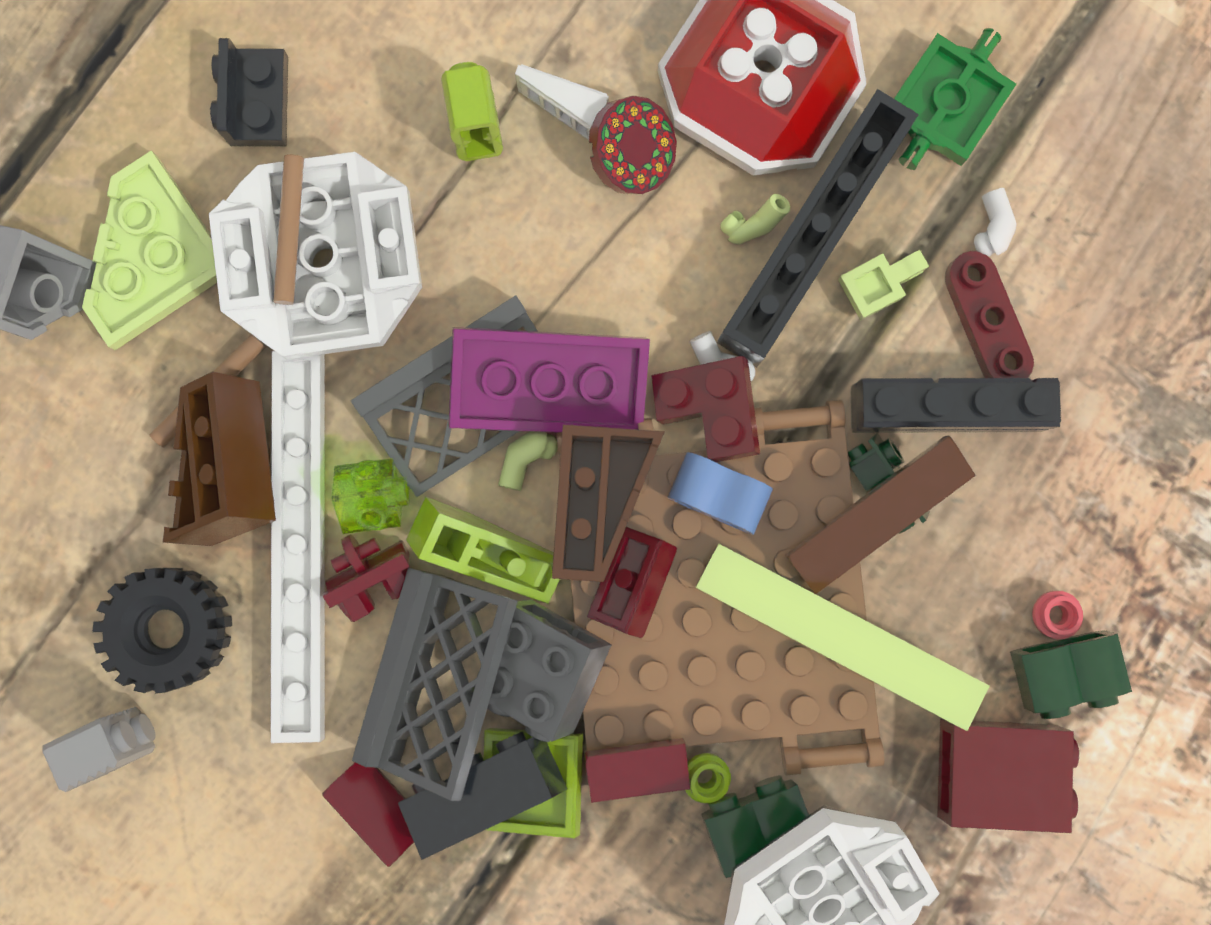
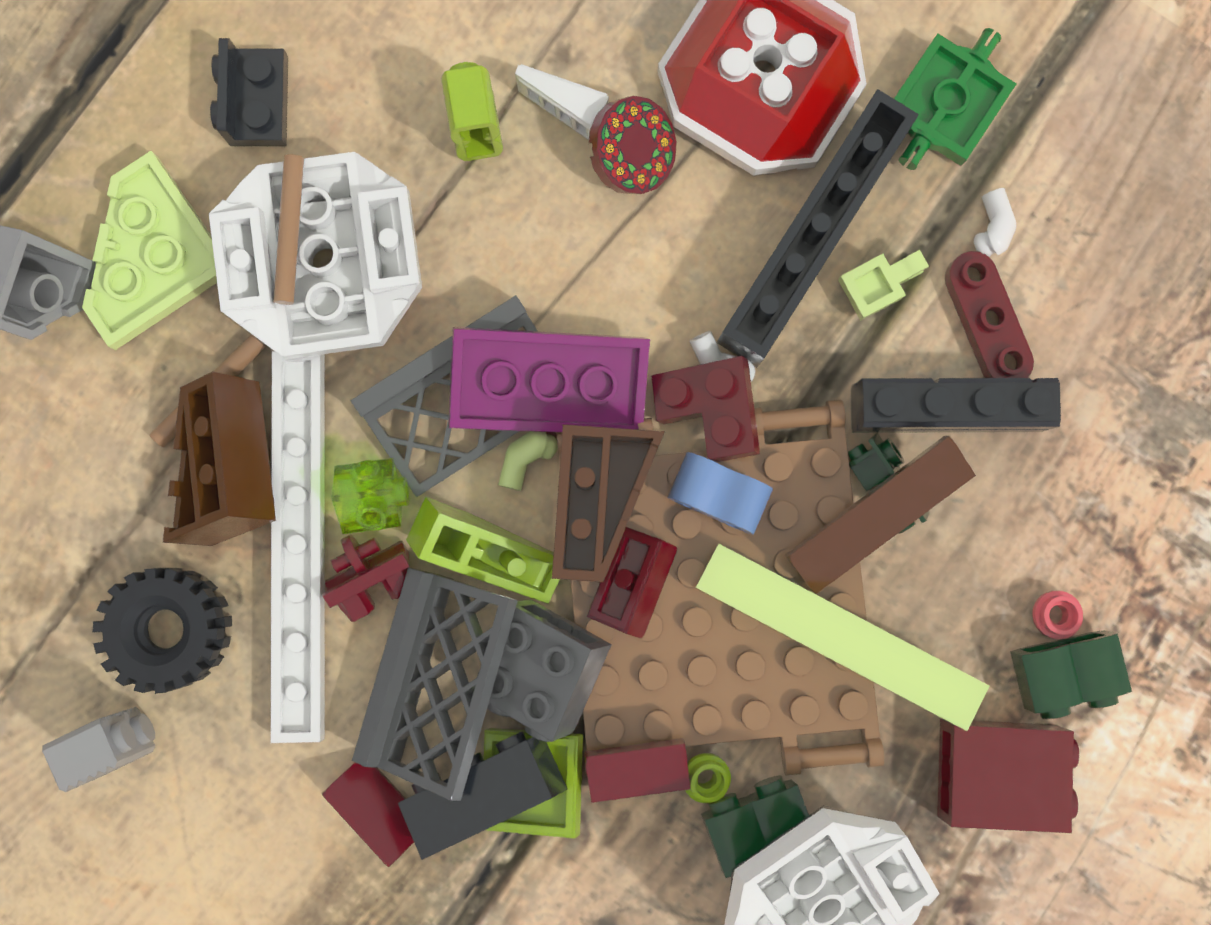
(759, 224): yellowish green arm -> none

